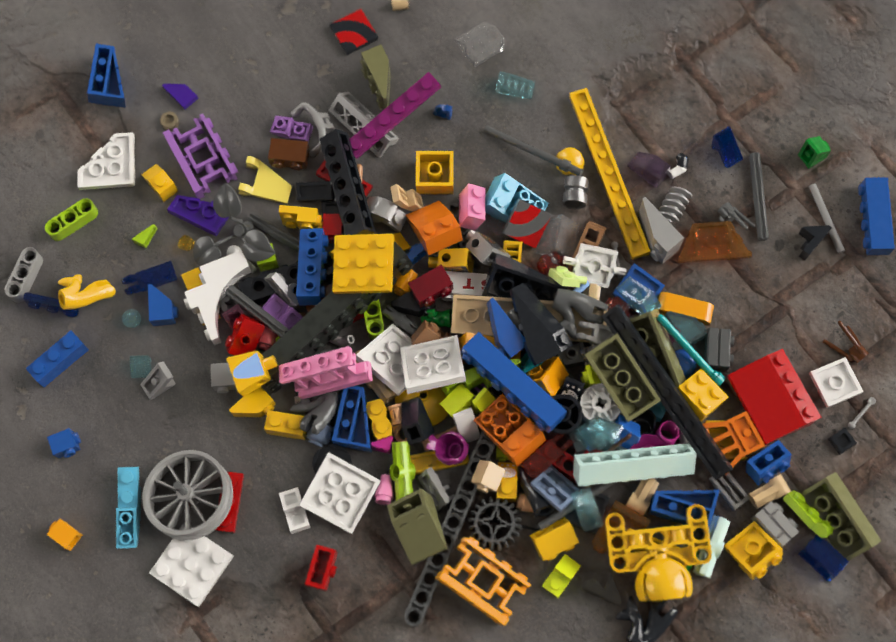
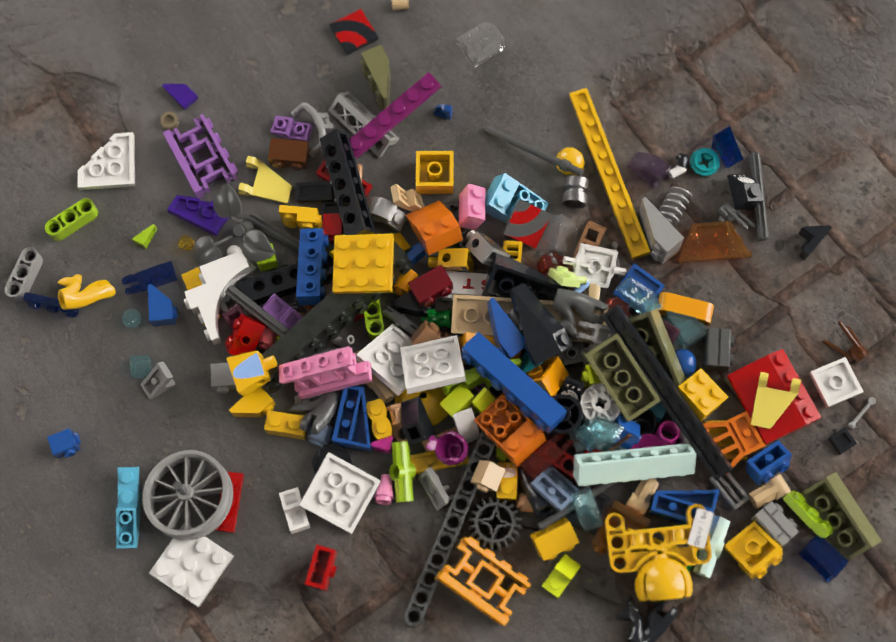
(57, 359): blue brick -> none
(64, 534): light orange brick -> none
(105, 79): blue wedge -> none
(160, 182): yellow slope -> none
(286, 293): light grey plate -> none
(417, 526): olive slope -> none
(510, 78): clear light blue slope -> none
(700, 528): none -> clear sticker
(707, 155): none -> teal gear
(715, 375): teal piece -> none
(744, 191): none -> black slope
(771, 402): none -> light yellow flag
(814, 151): green slope -> none
(826, 217): light grey bar -> none
(876, 216): blue brick -> none

